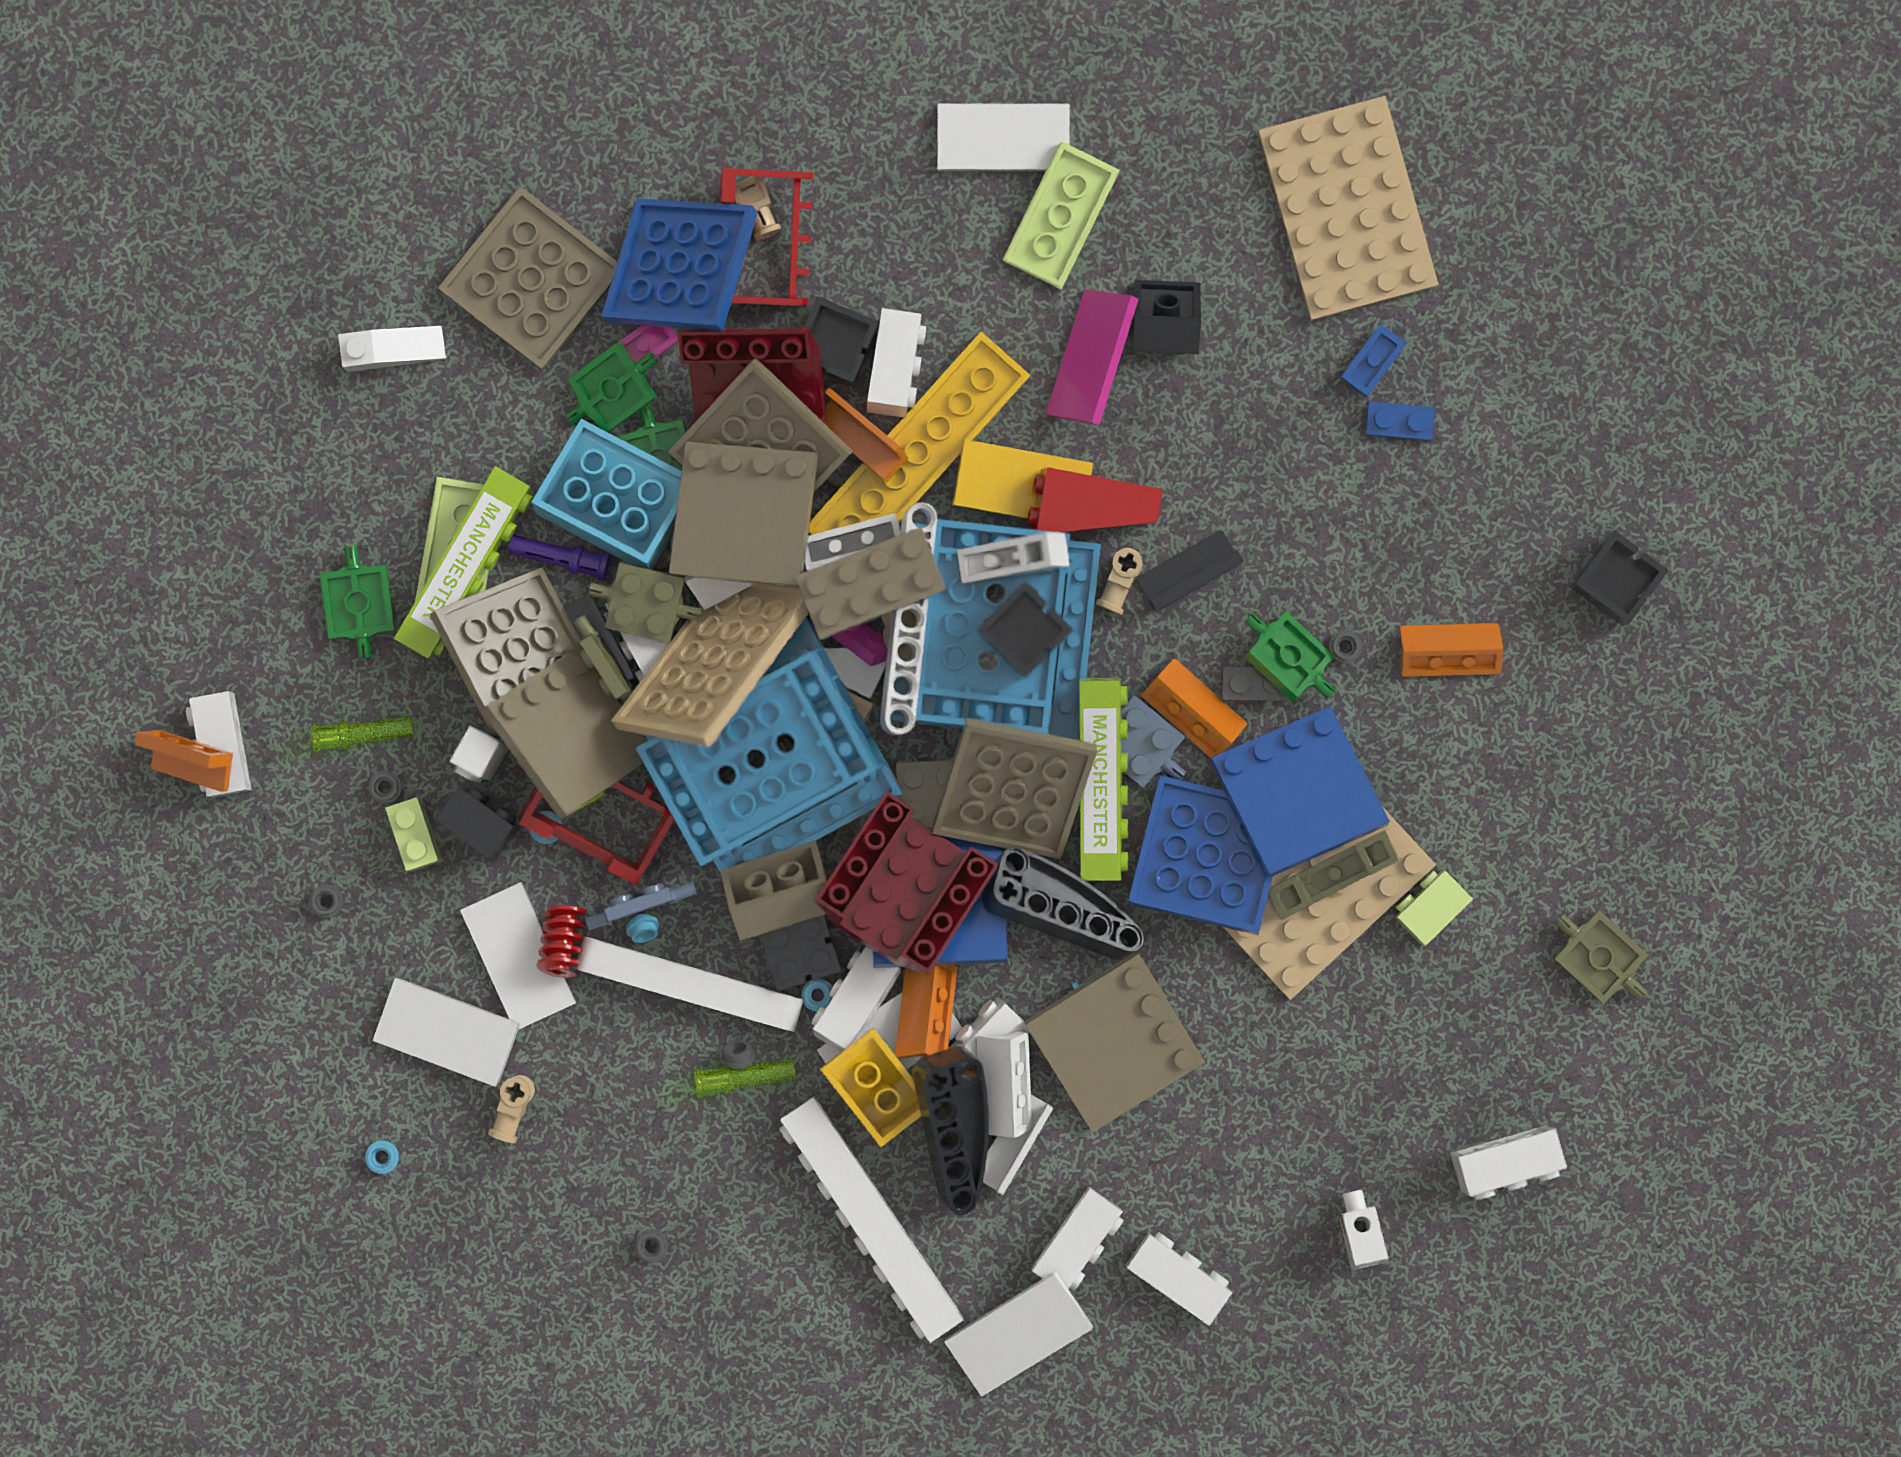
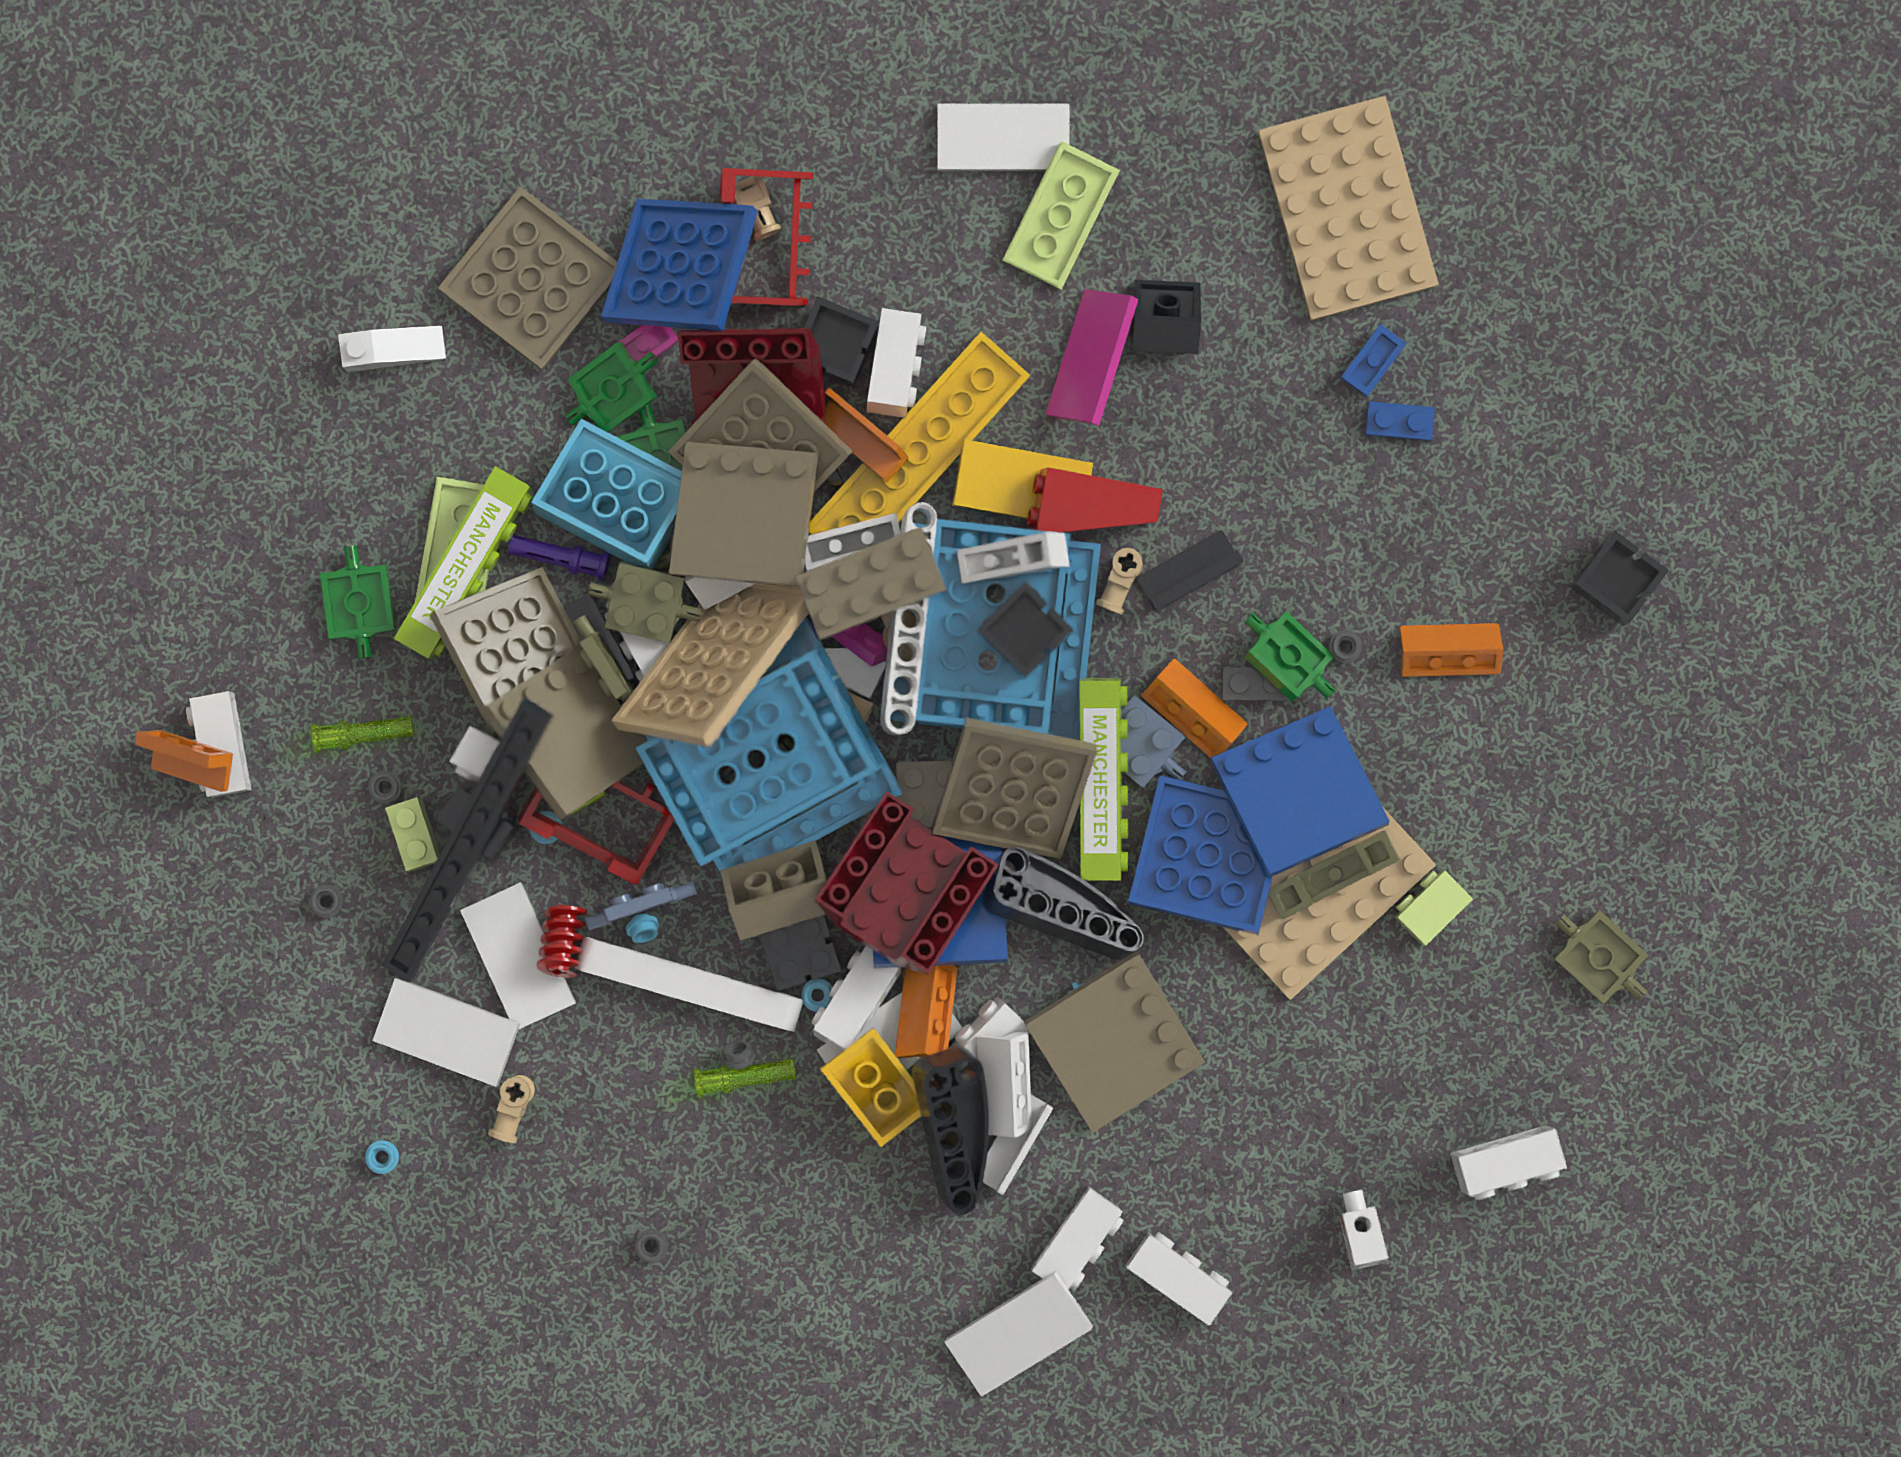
(468, 839): none -> black plate
(871, 1219): white brick -> none

